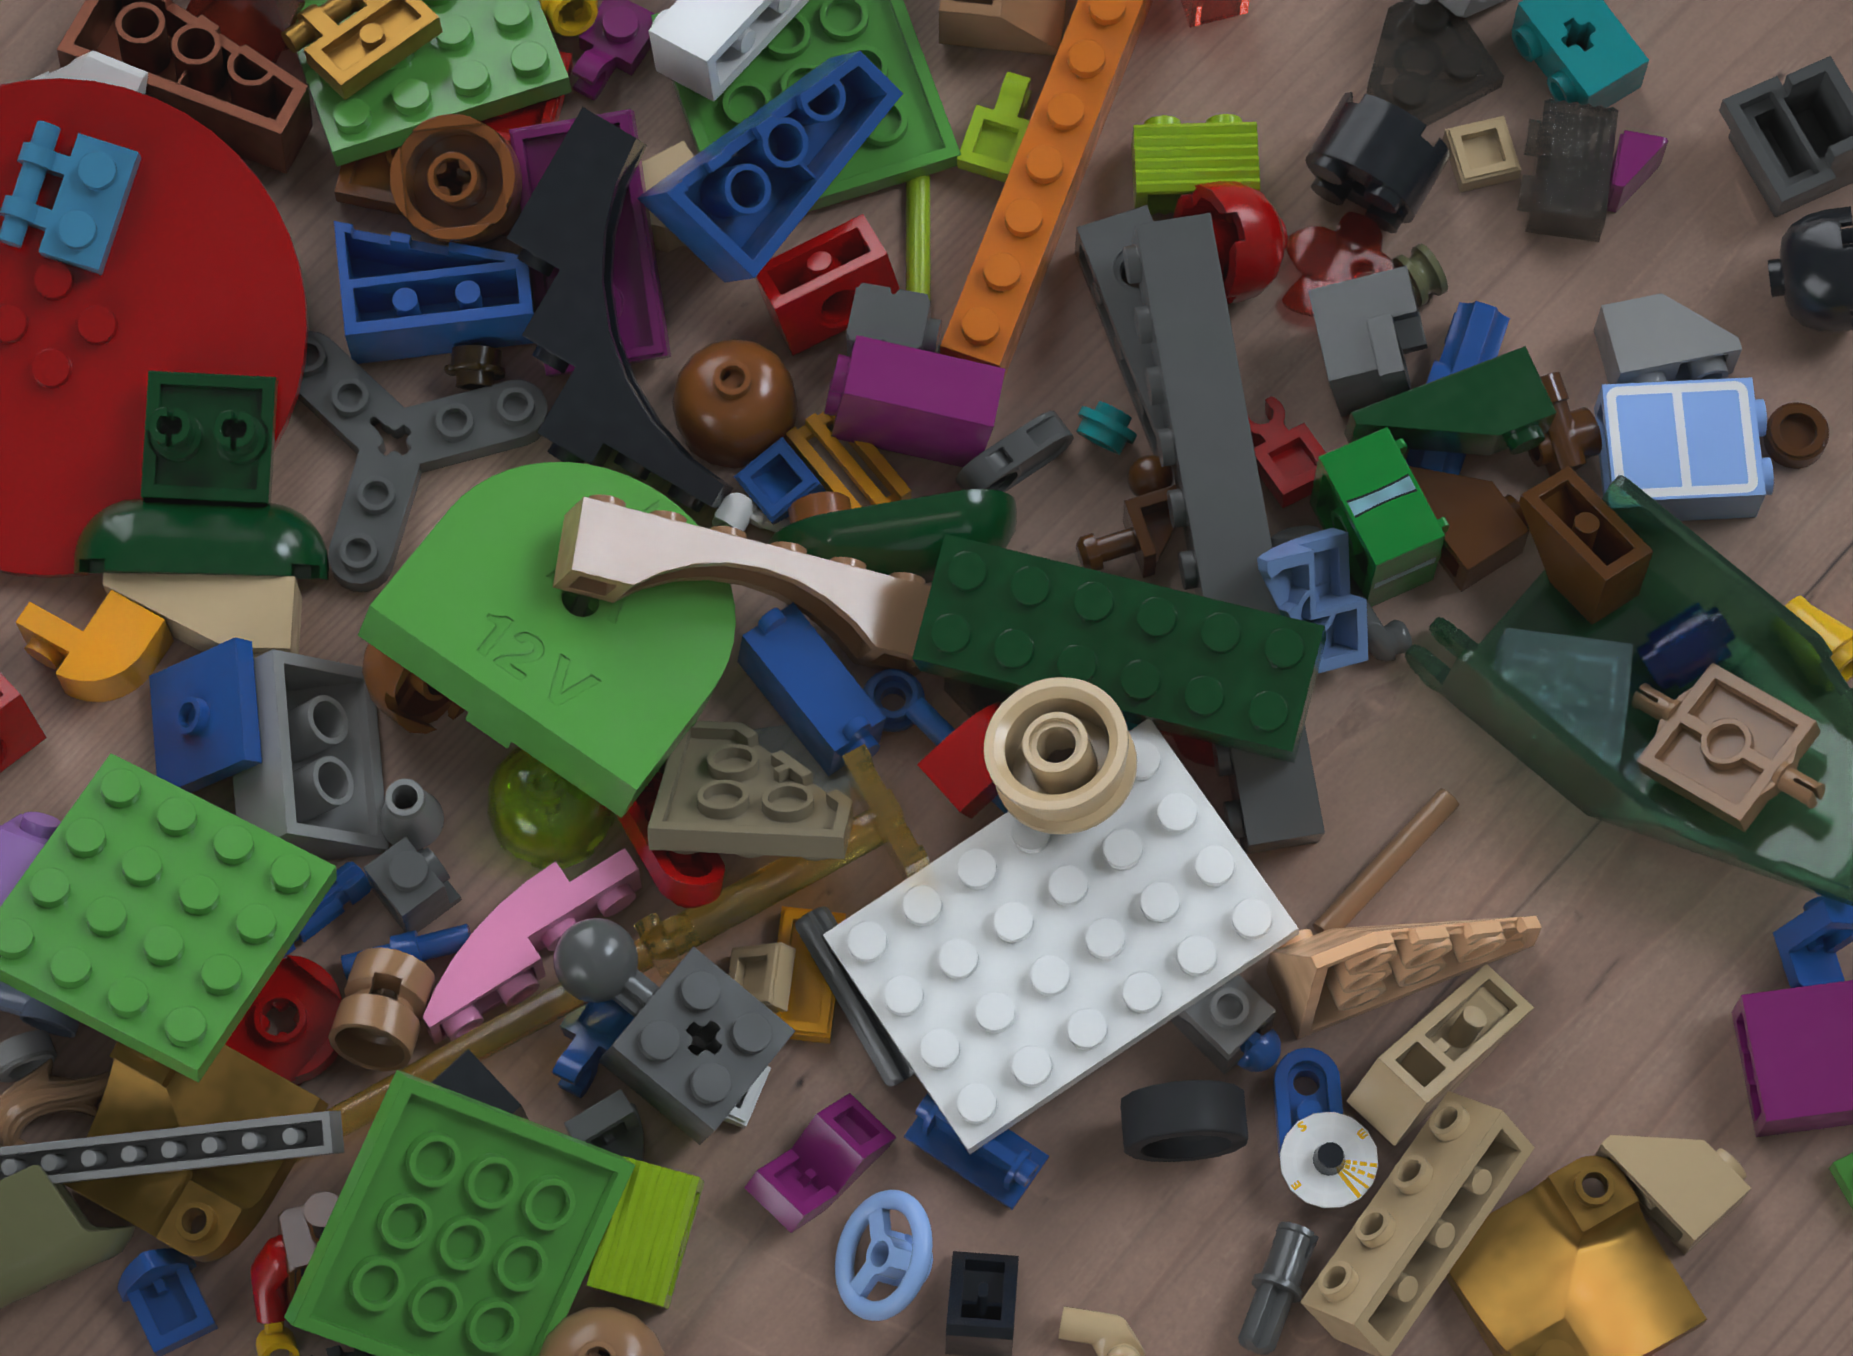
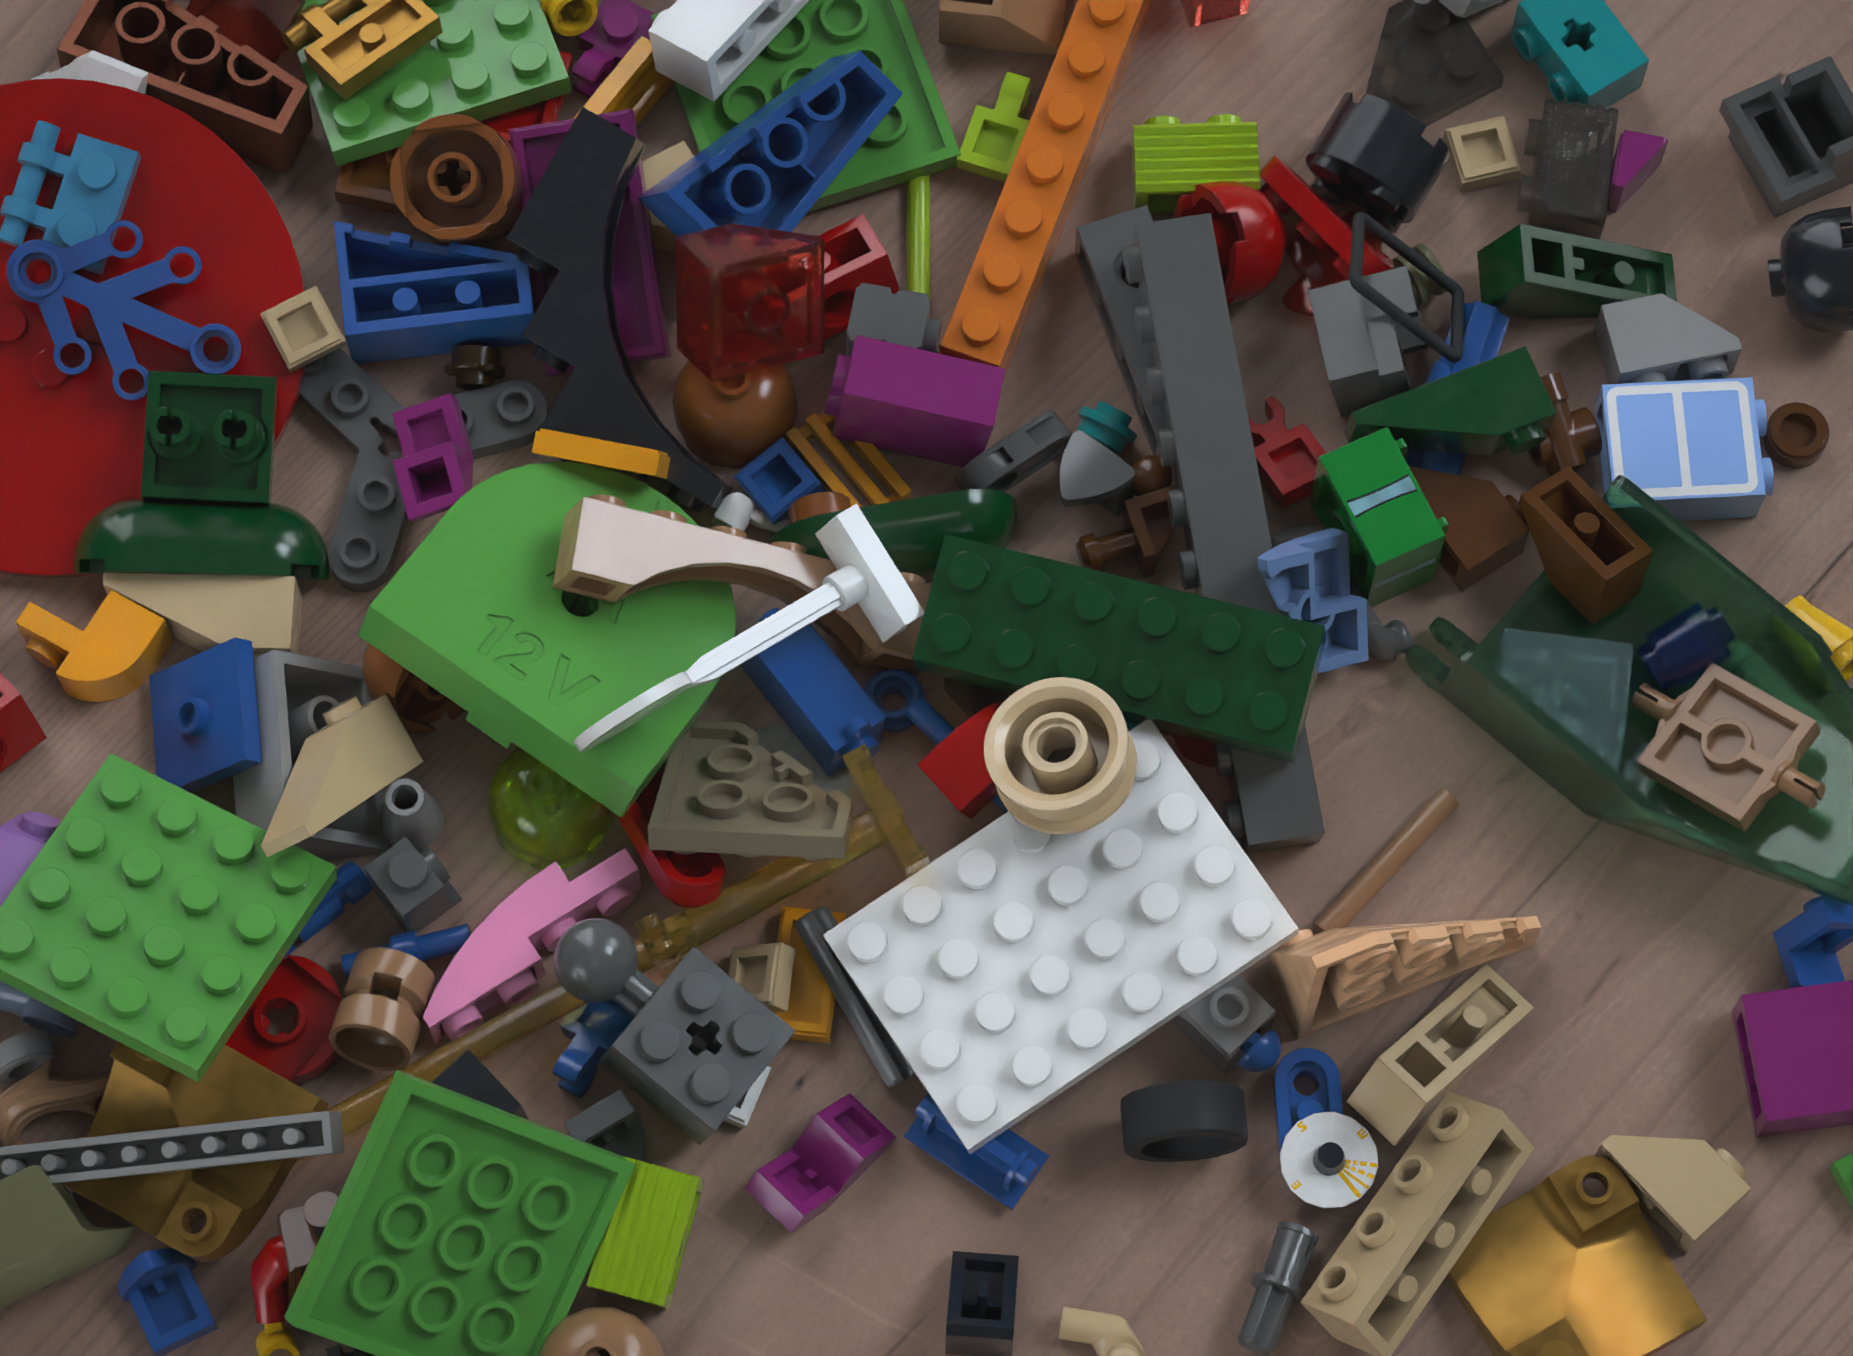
(113, 304): none -> blue plant
(303, 329): none -> tan tile
(340, 769): none -> tan slope
(436, 456): none -> magenta slope
(601, 453): none -> light orange tile
(631, 84): none -> light orange tile
(748, 298): none -> clear red slope
(862, 577): none -> white piece
(890, 1258): light blue piece -> none
(1094, 475): none -> dark grey tile
(1319, 221): none -> red plate
(1361, 222): none -> black piece
(1567, 275): none -> dark green slope

